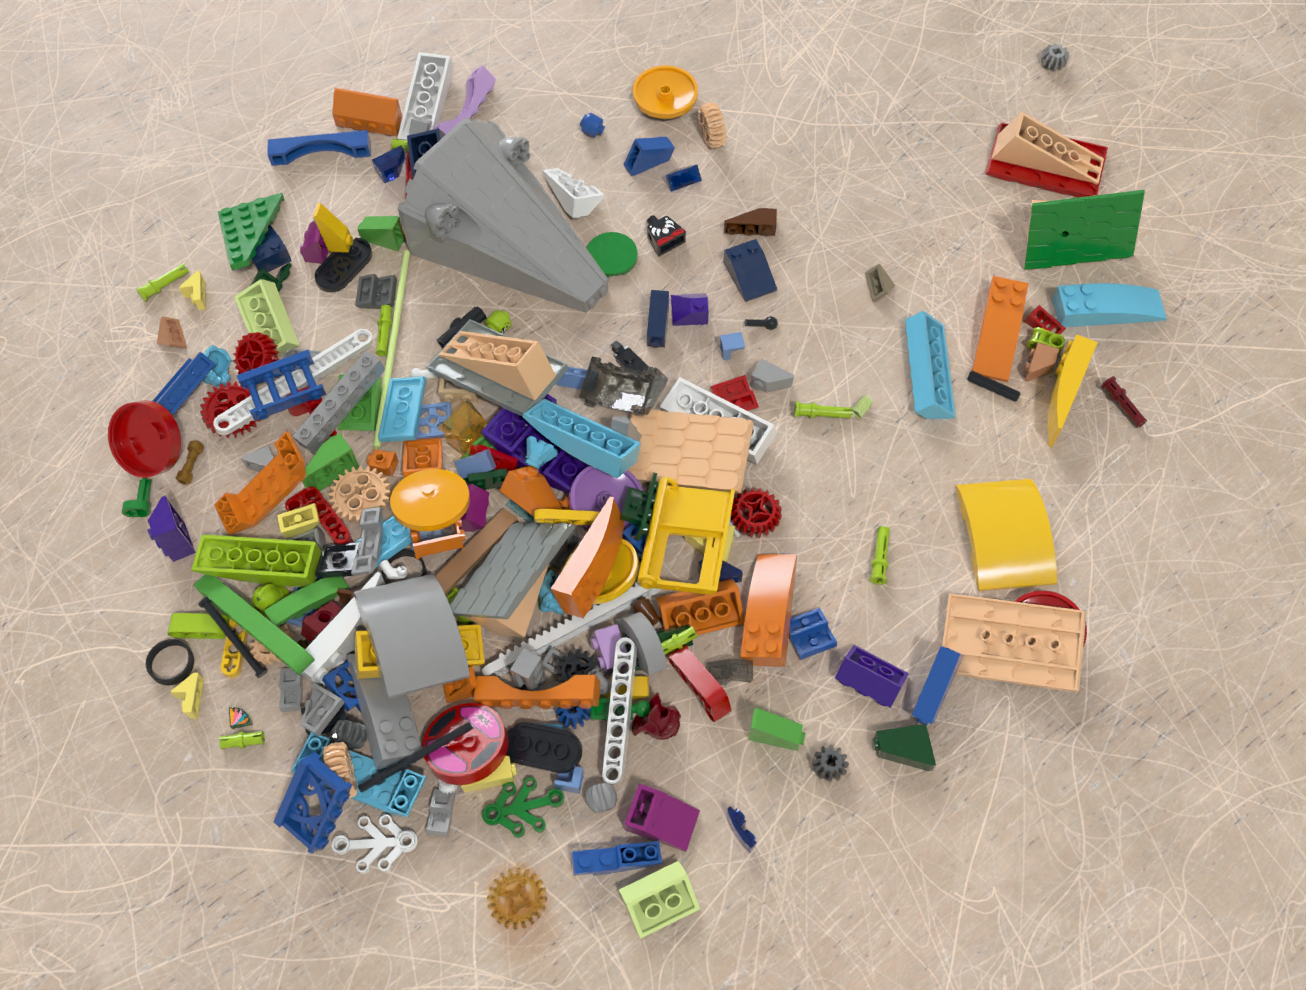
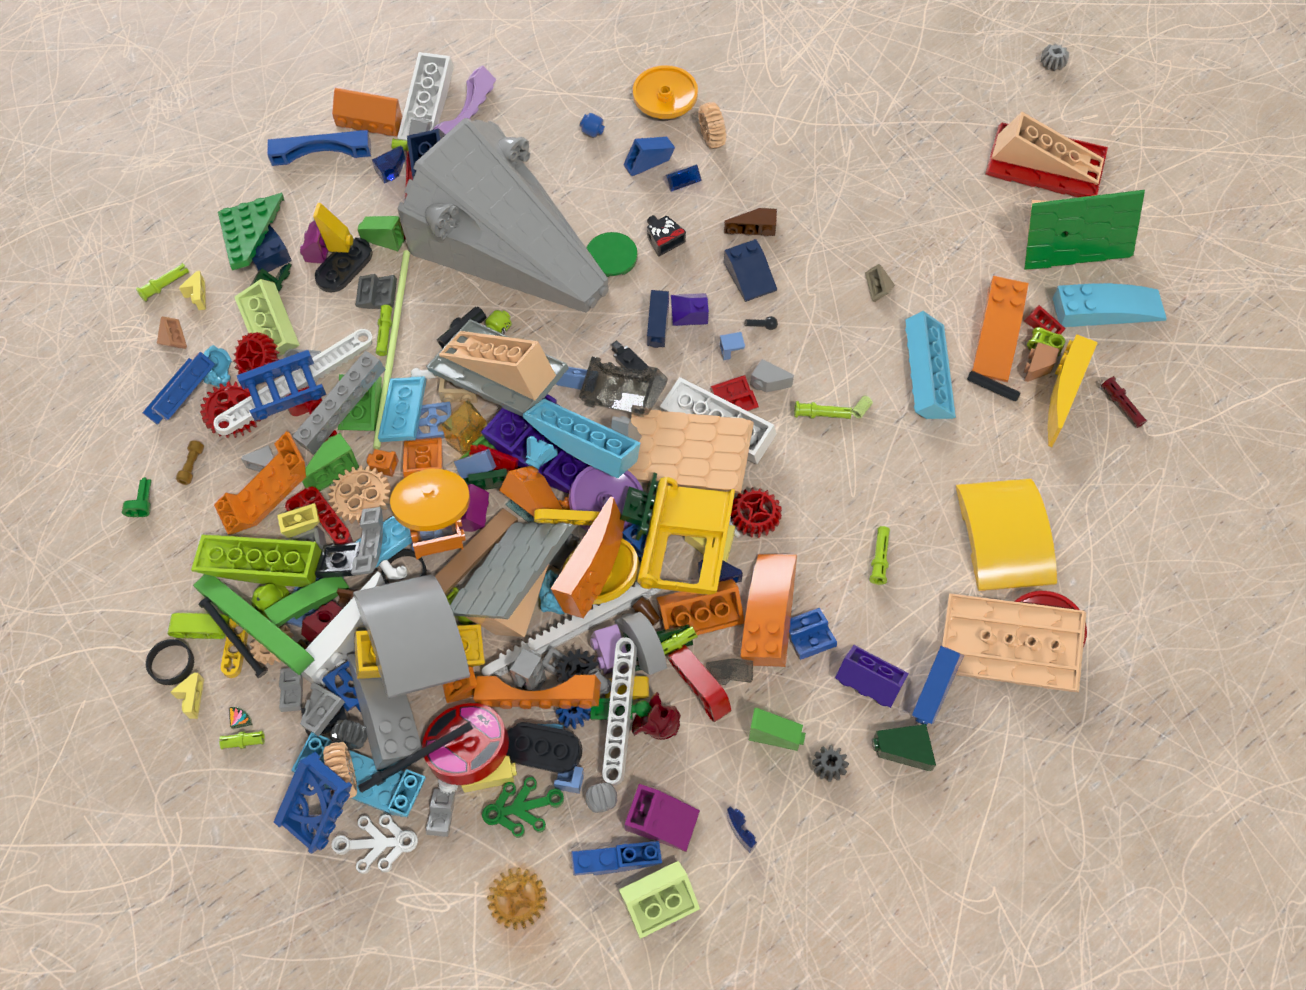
(144, 438): red brick -> none
(170, 531): dark purple slope -> none
(572, 194): white wedge -> none

